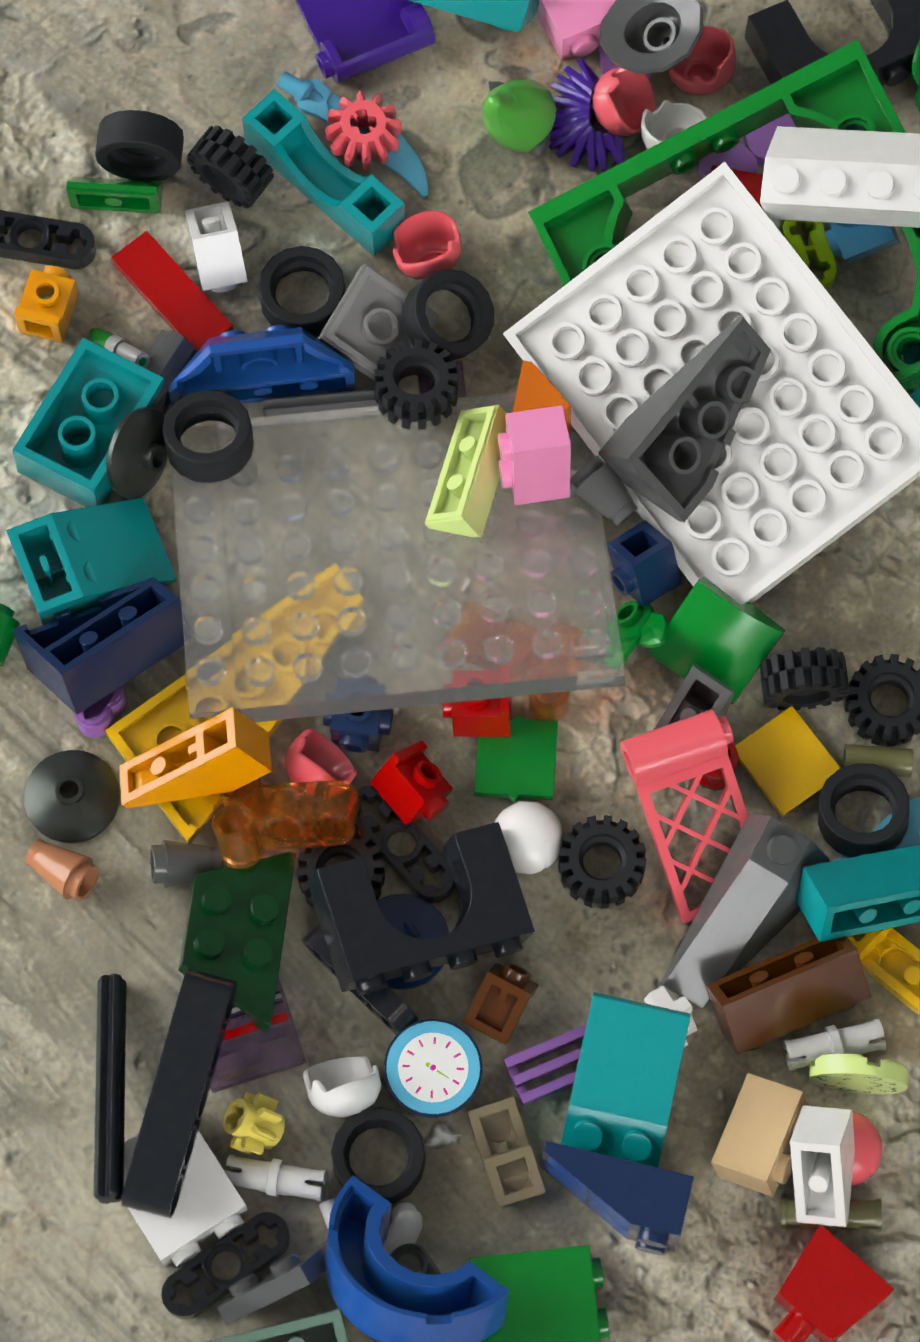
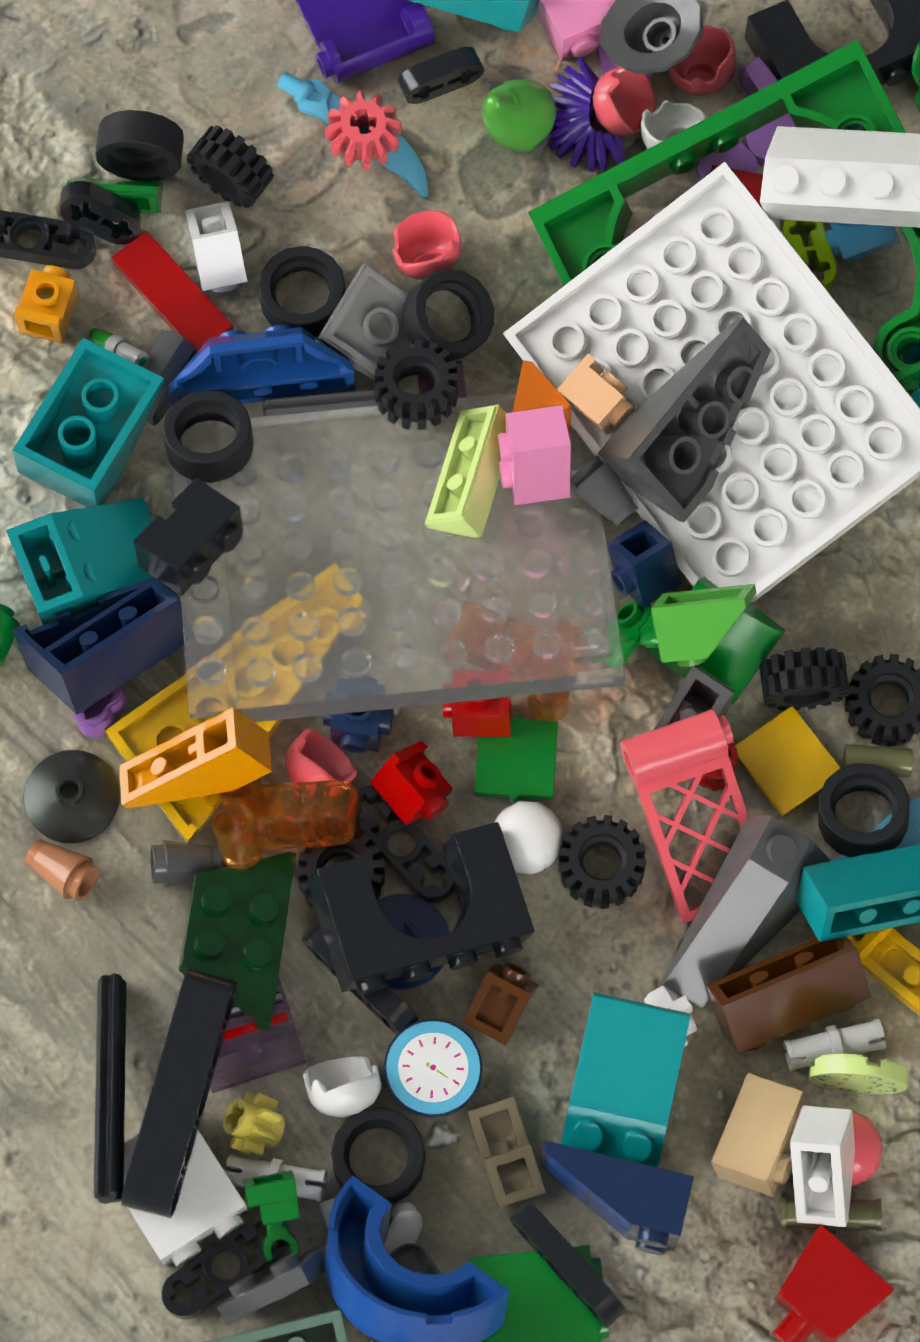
(100, 213): none -> black beam
(137, 453): pearl dark grey dish -> none
(191, 539): none -> black brick
(277, 1203): none -> green piece
(292, 148): teal arch -> none
(441, 75): none -> black beam
(536, 1052): medium lavender tile -> none
(567, 1264): none -> black beam
(597, 395): none -> light nougat brick
(696, 621): none -> bright green slope
(755, 76): none -> medium lavender tile

